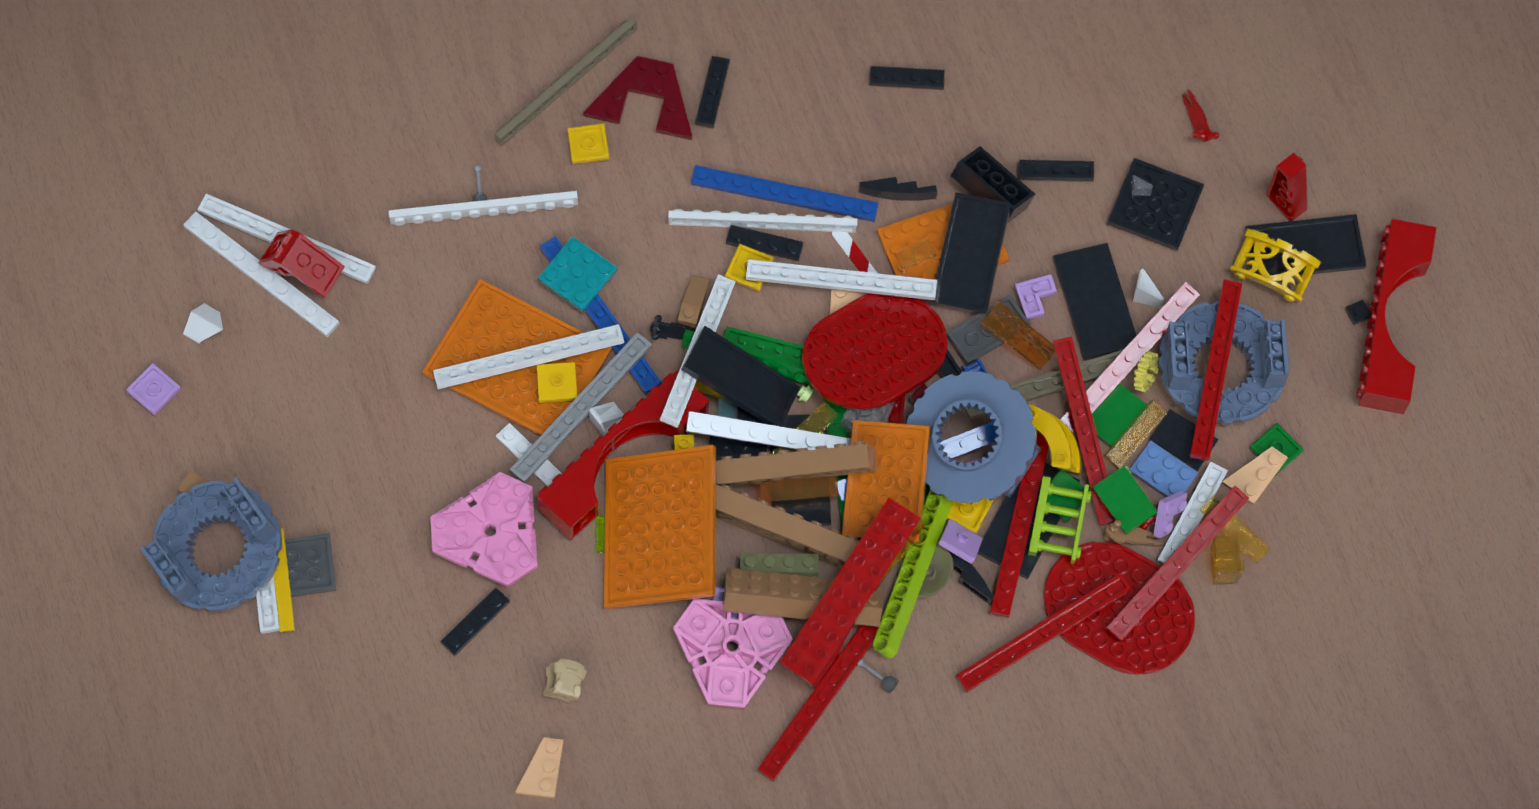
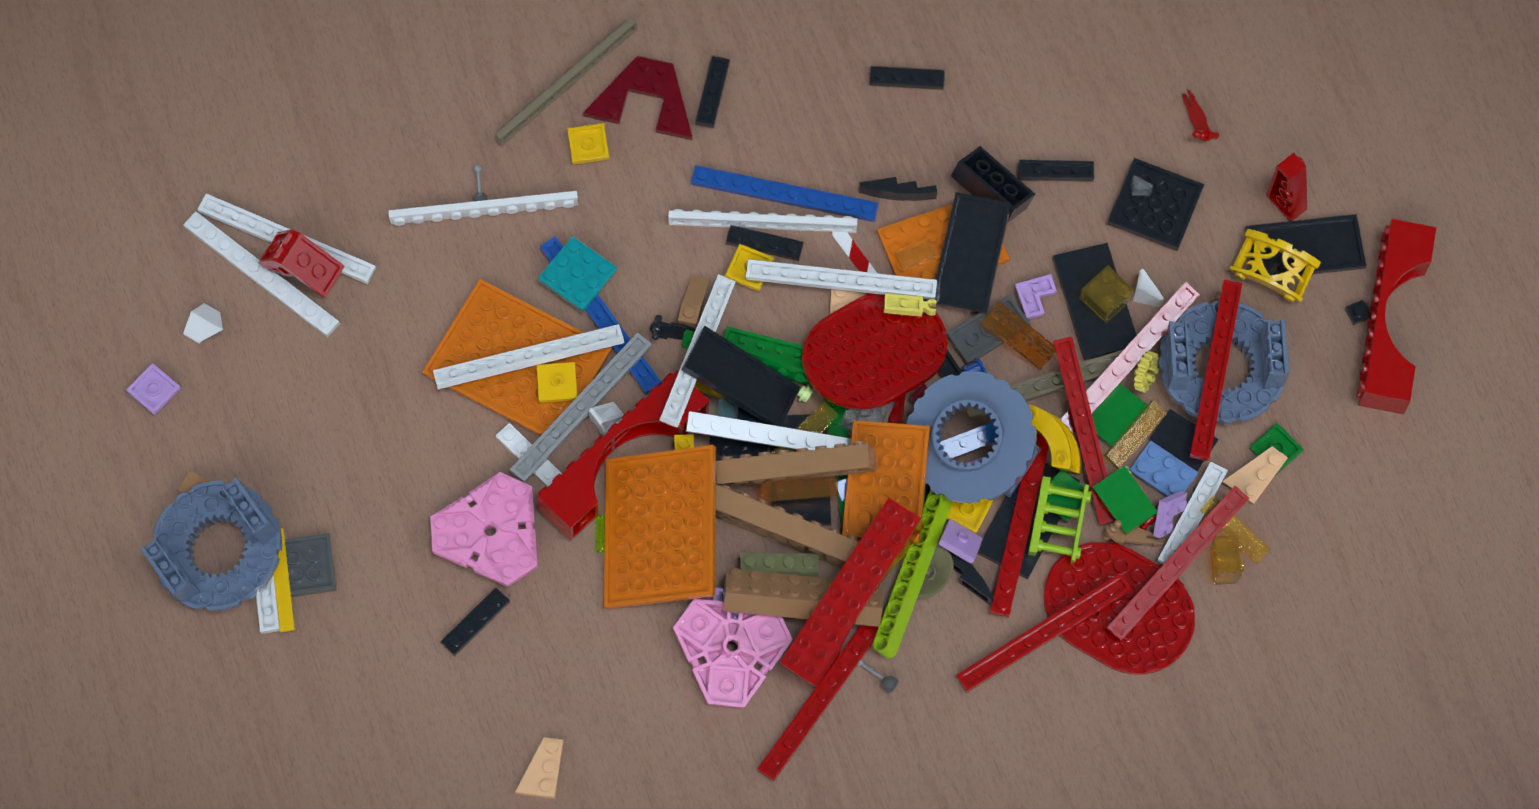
(564, 680): tan piece -> none
(908, 305): none -> light yellow plate
(1107, 294): none -> clear yellow brick

